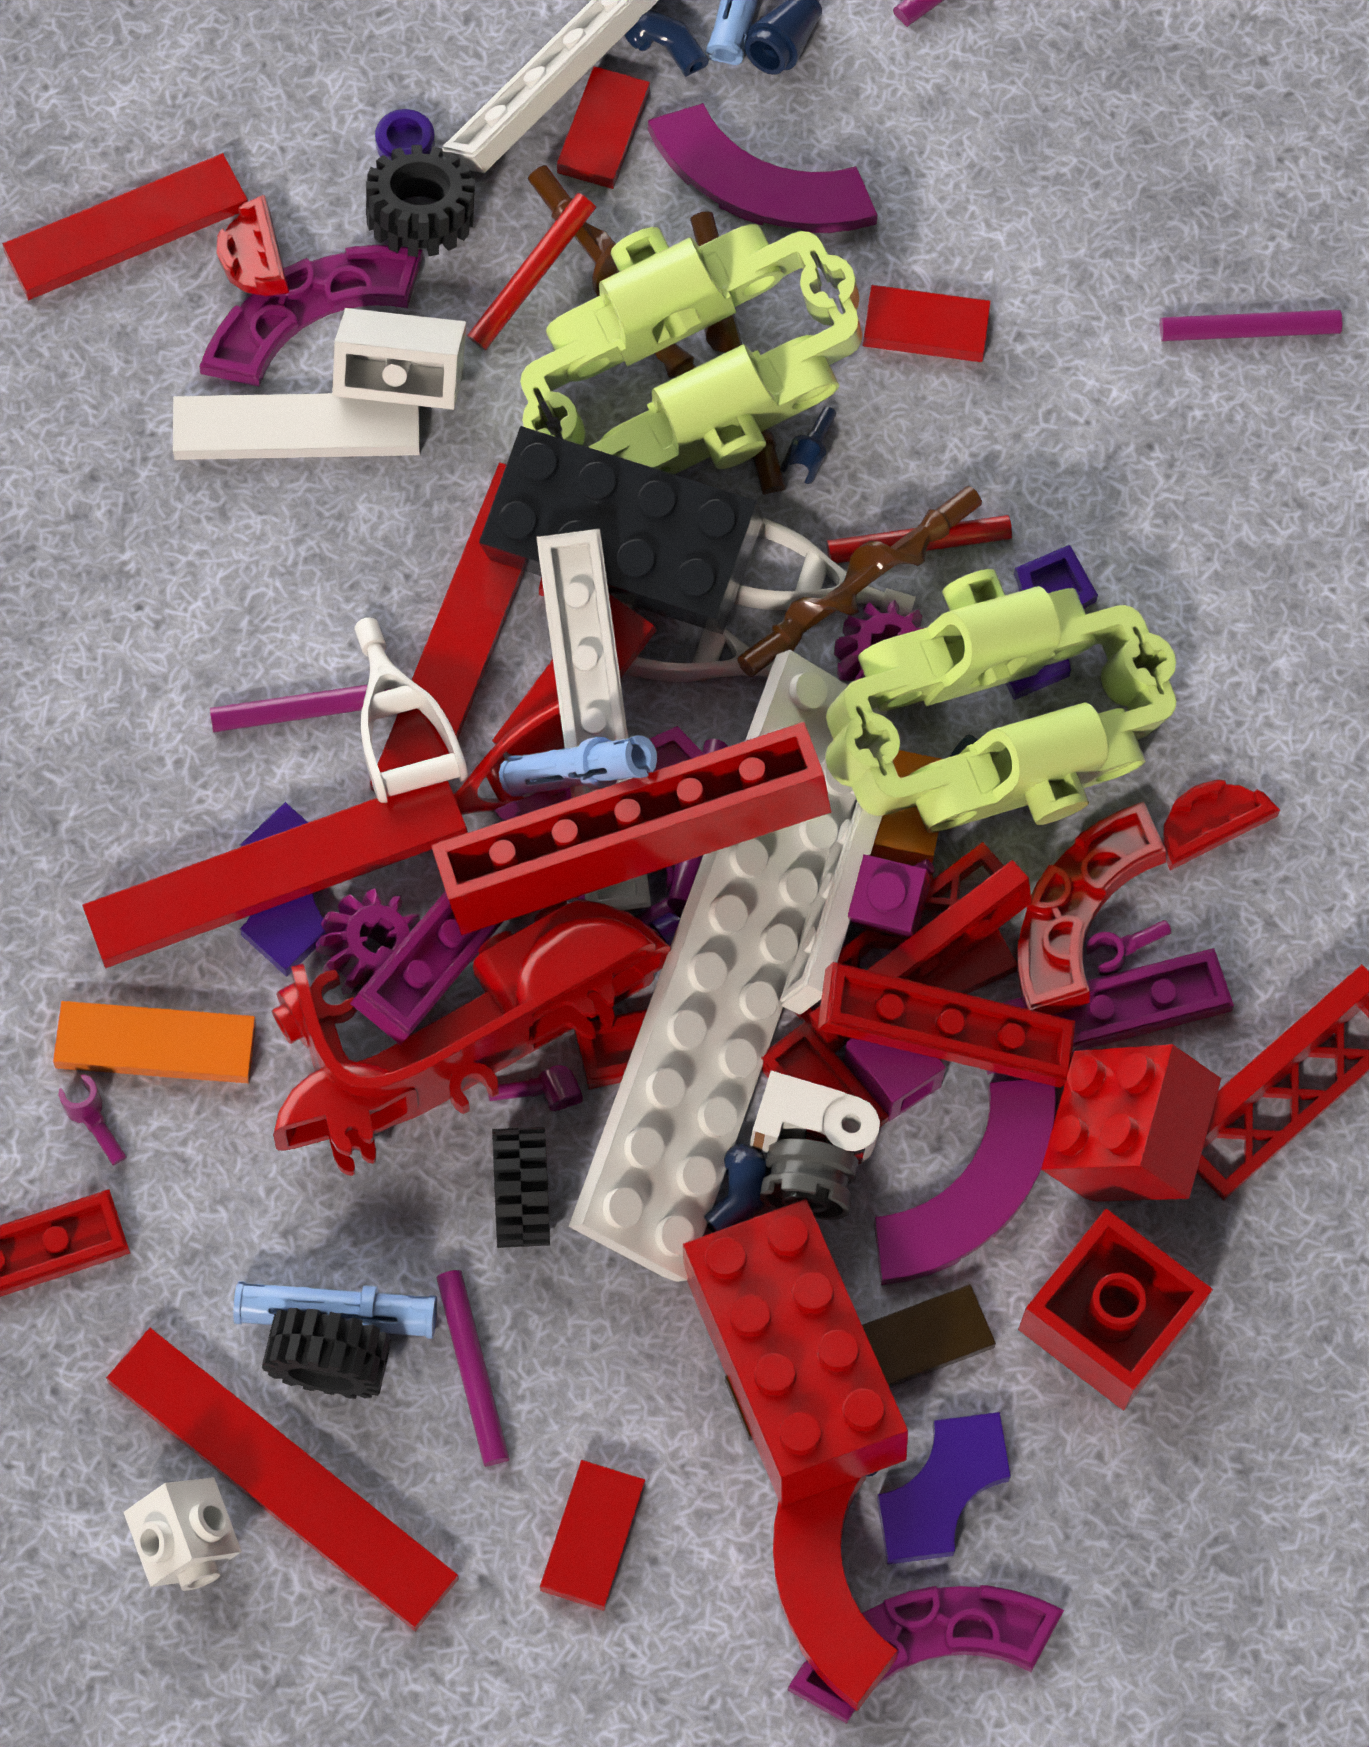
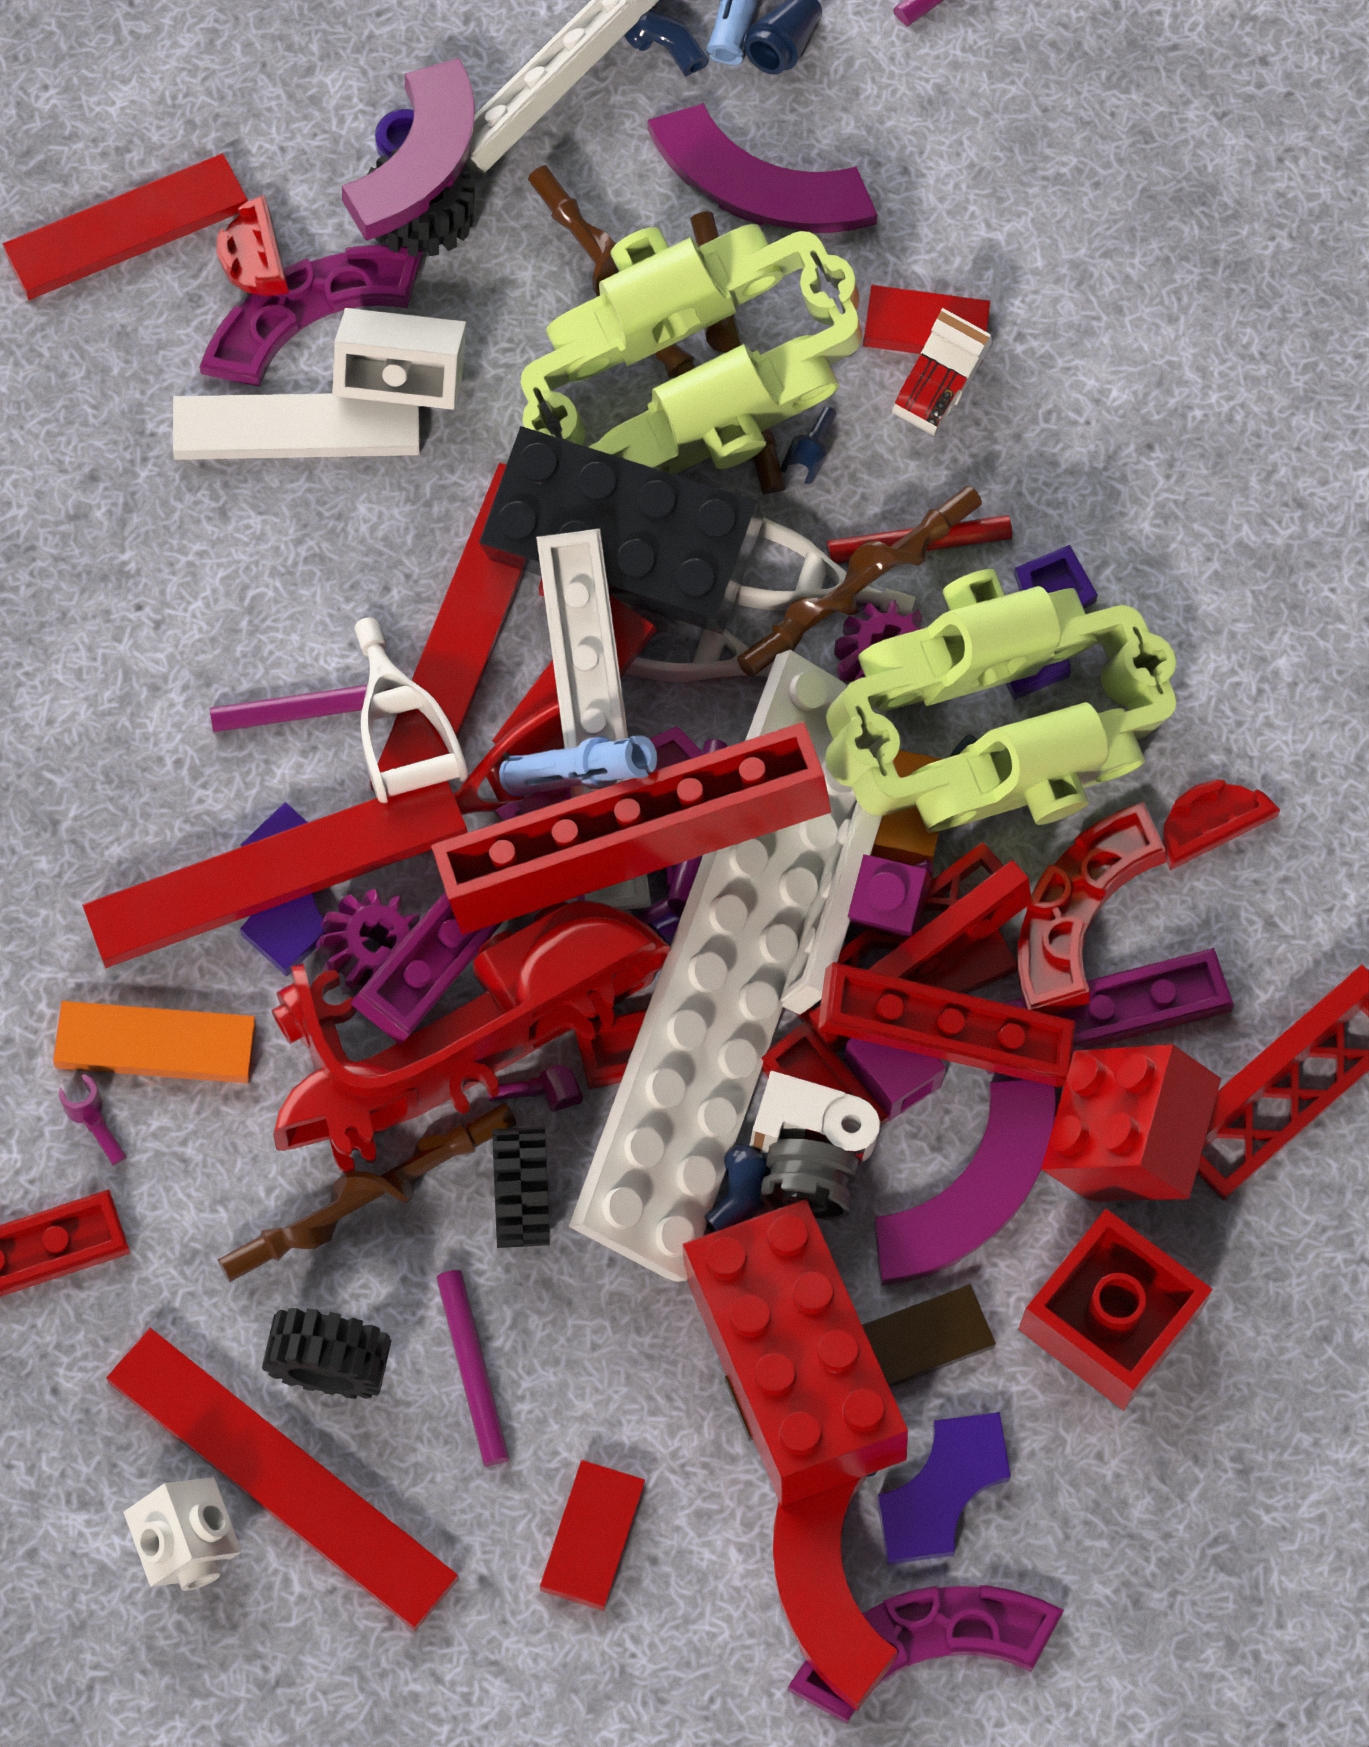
(360, 1188): none -> reddish brown piece
(388, 1312): light blue pin -> none
(428, 157): none -> tile
(531, 271): red bar -> none
(603, 127): red tile -> none
(941, 372): none -> leg
(1125, 945): magenta hand -> none
(1250, 325): magenta bar -> none

